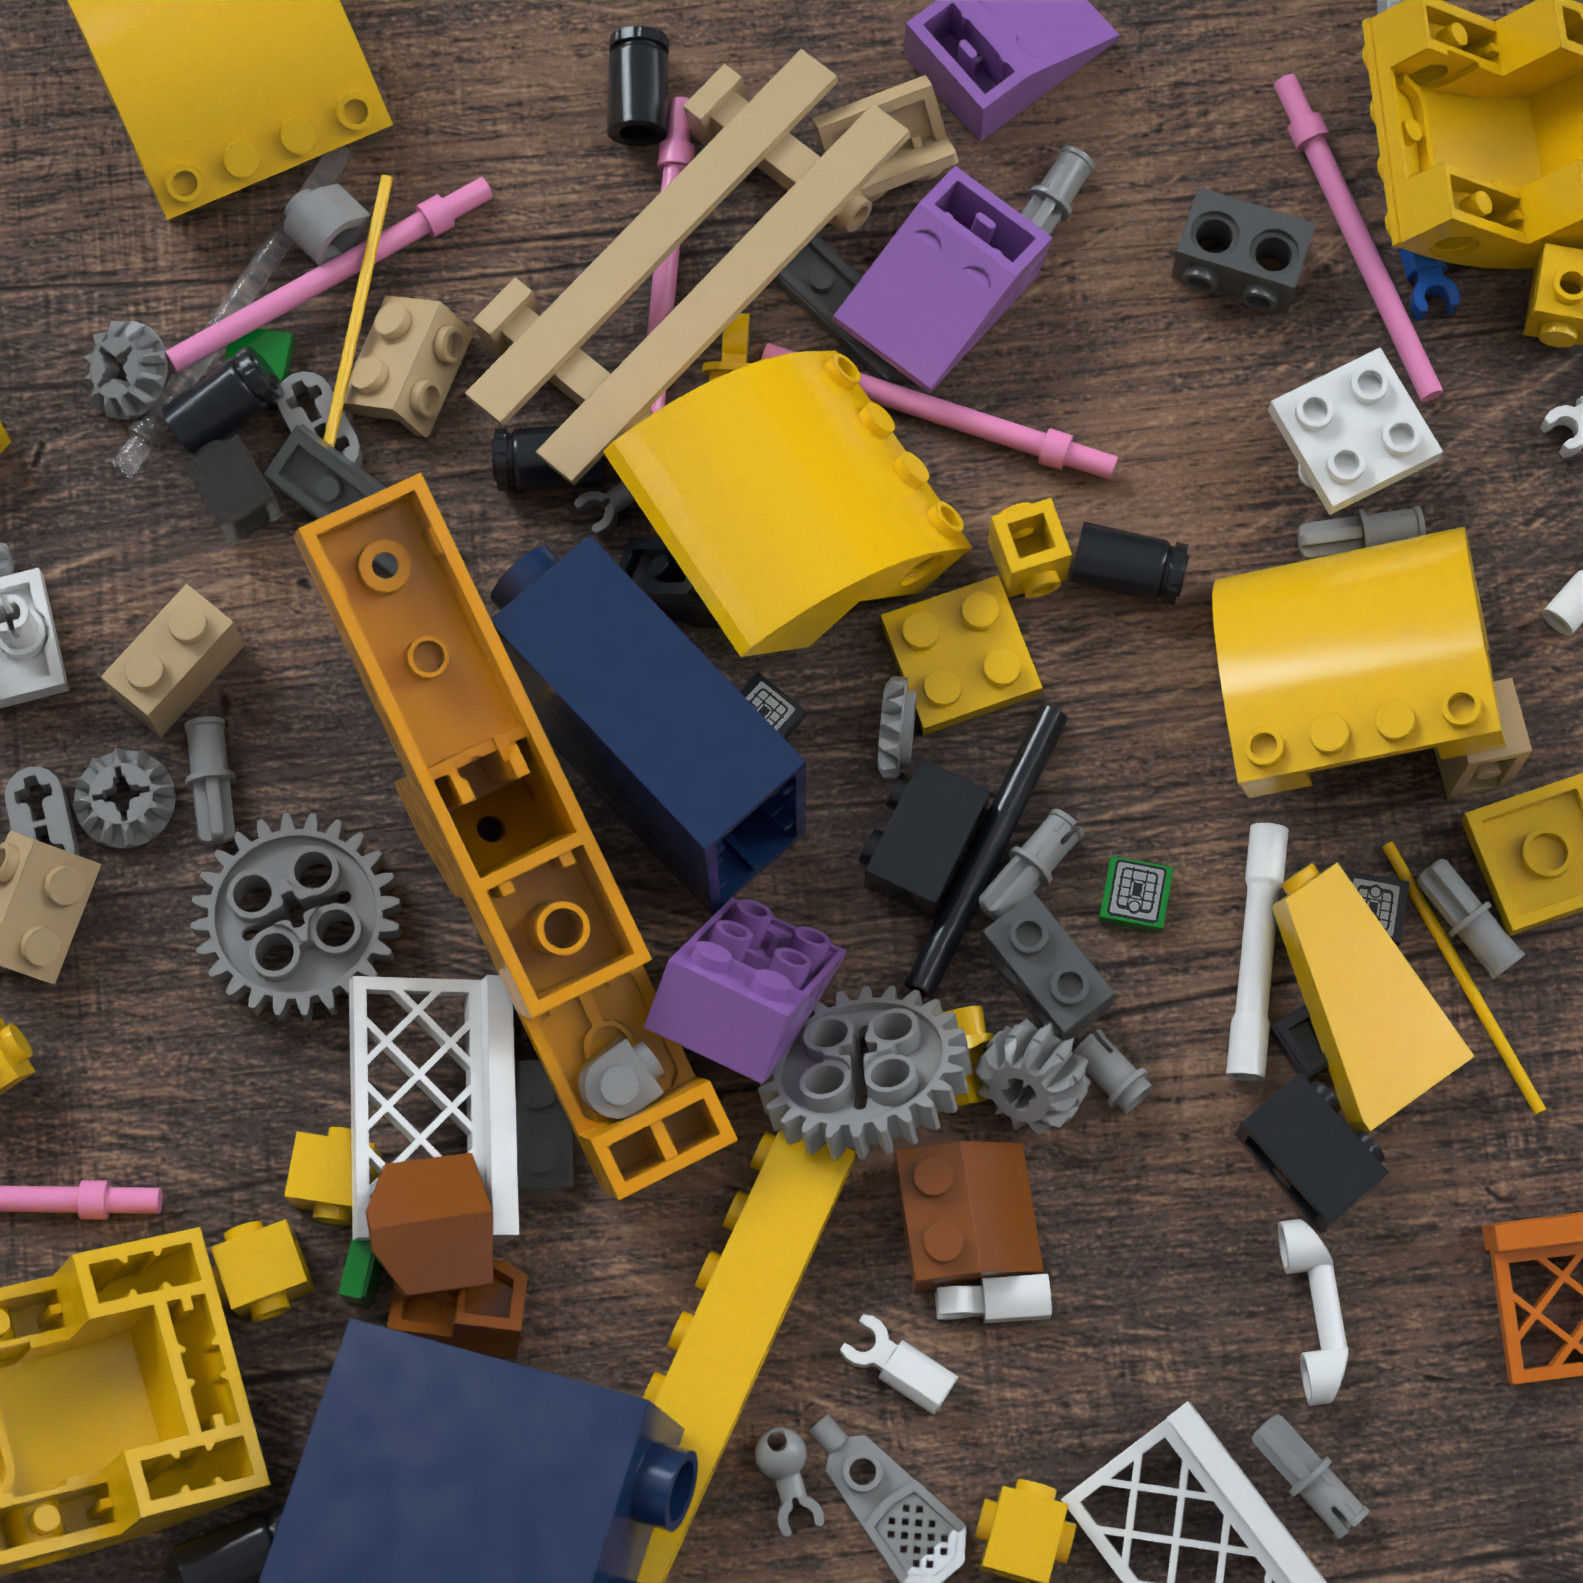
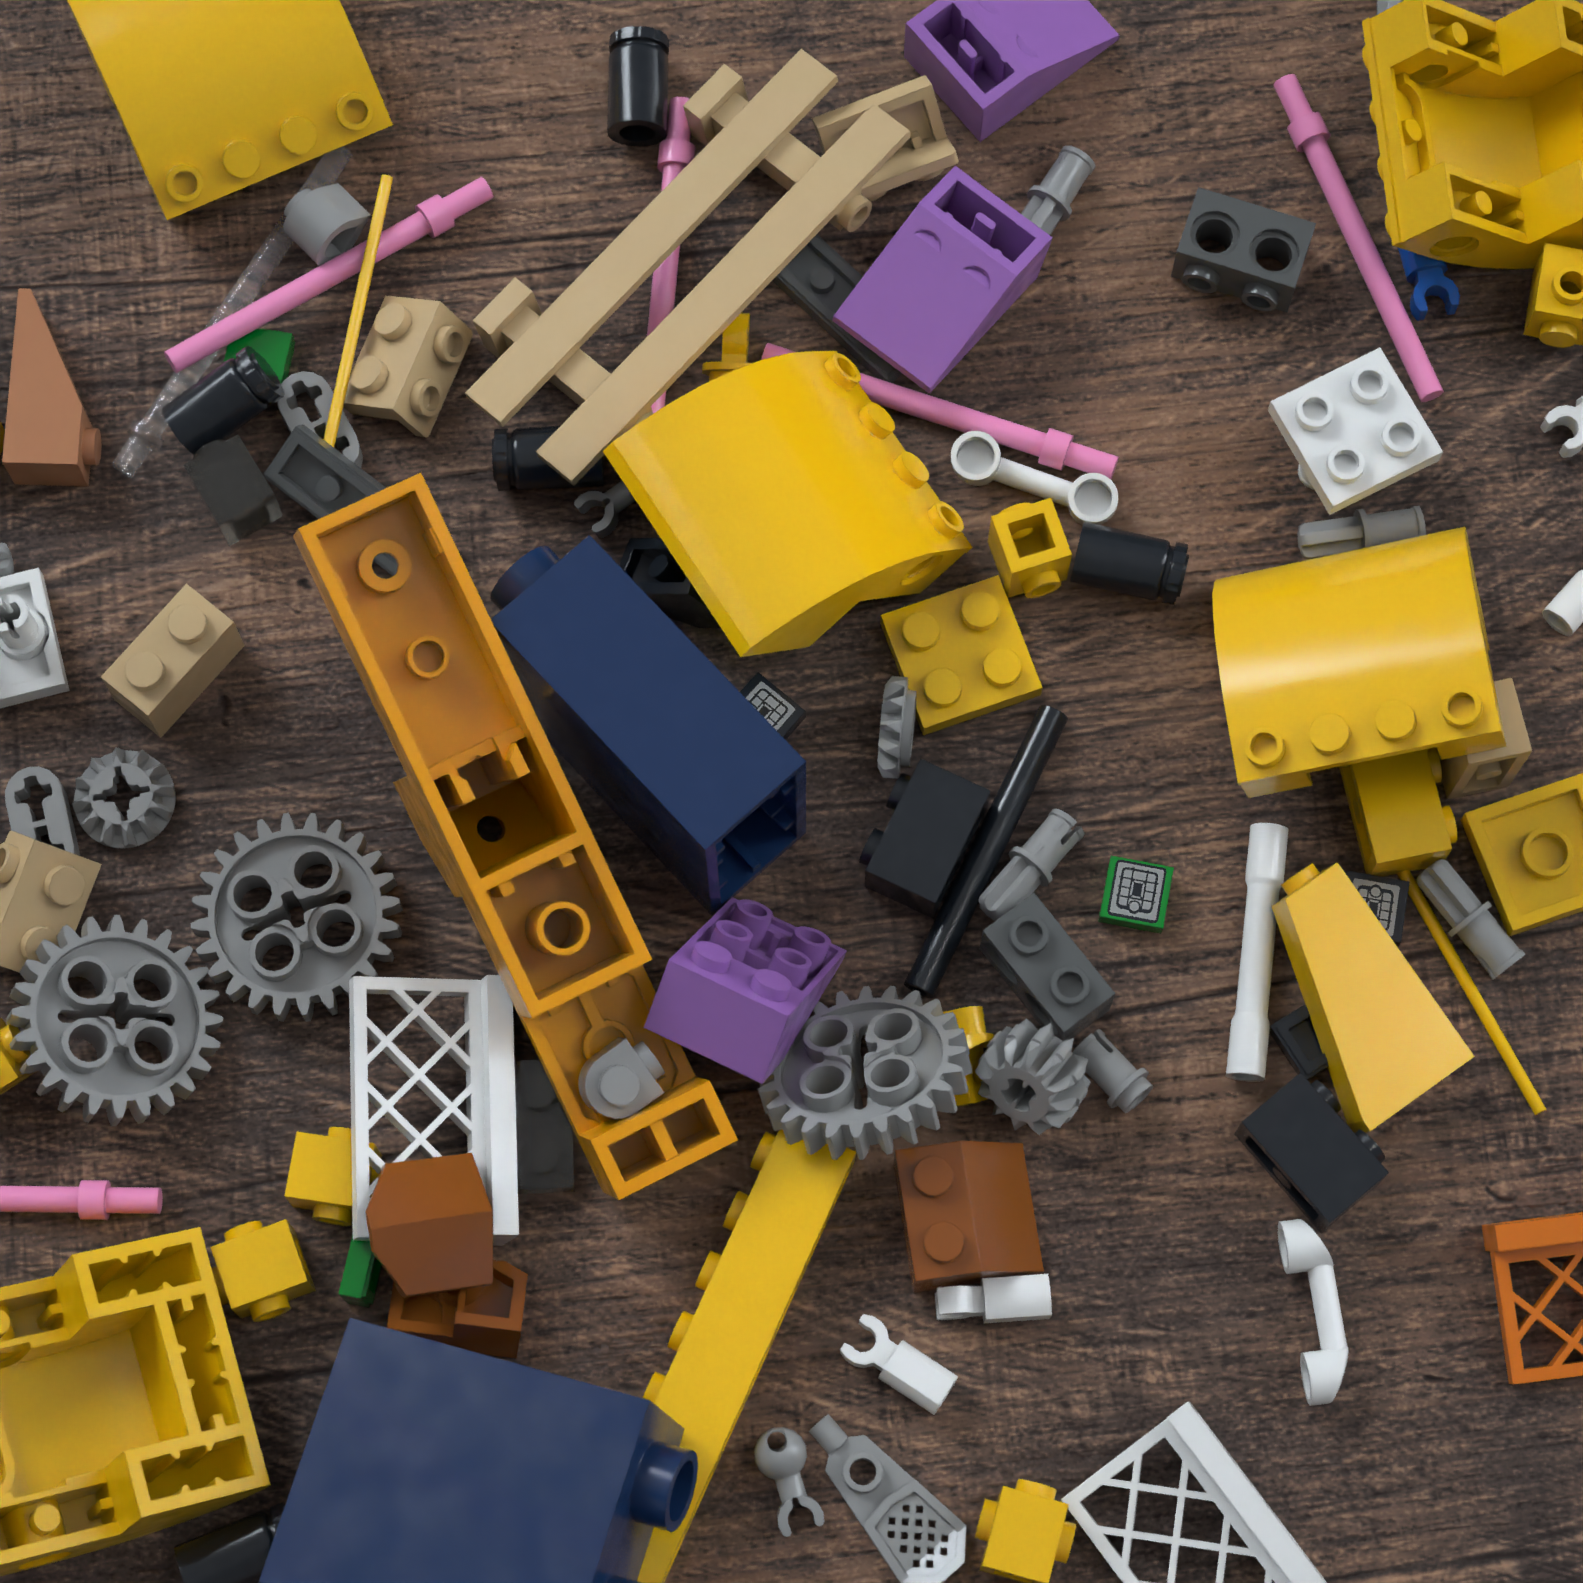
(46, 423): none -> nougat slope
(119, 1075): none -> light grey gear
(144, 369): light grey gear -> none
(210, 780): light grey axle -> none
(979, 462): none -> white bar
(1309, 1475): light grey axle -> none
(1399, 812): none -> yellow brick

